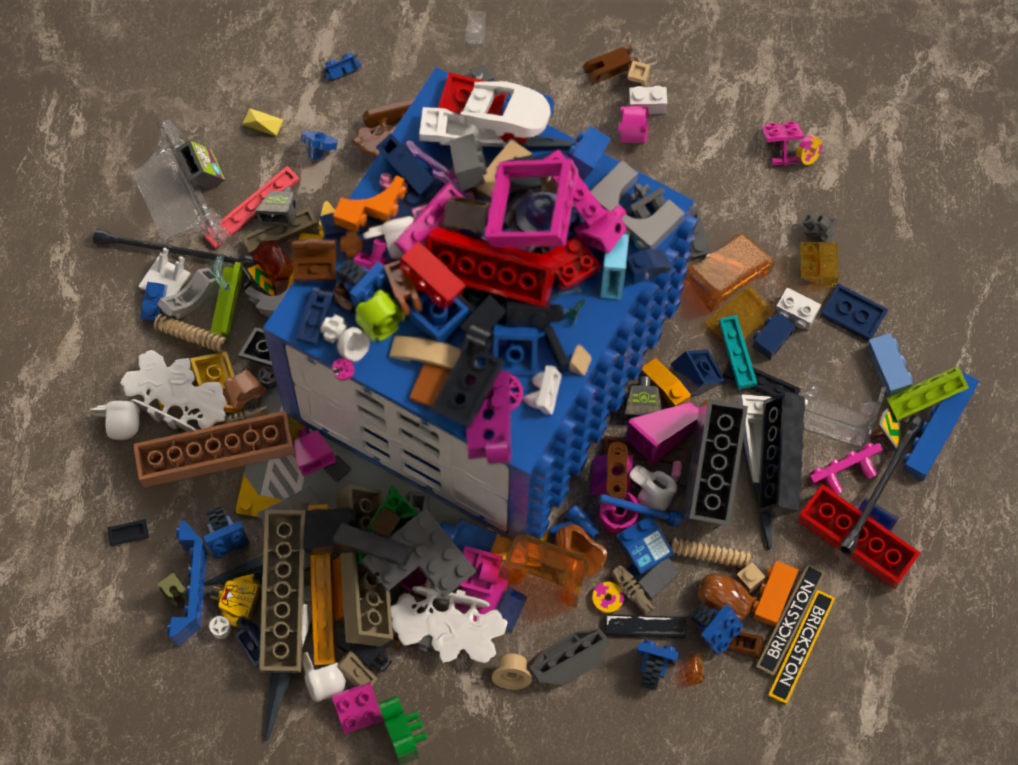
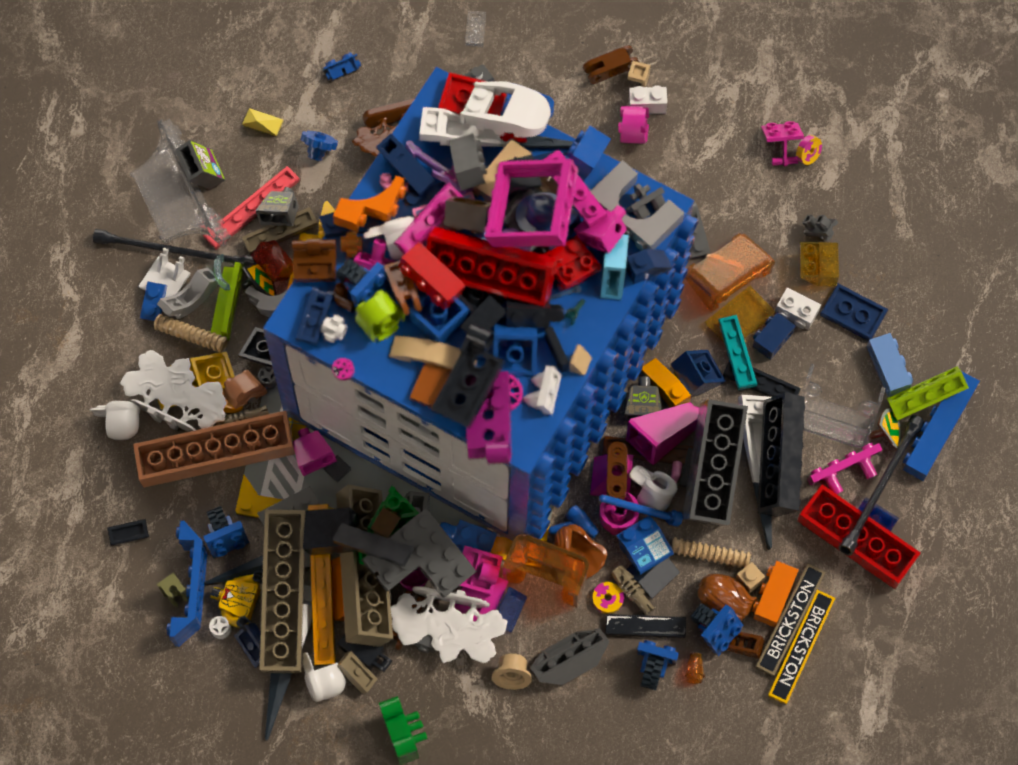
(353, 344): white hair -> none
(357, 708): dark pink plate -> none

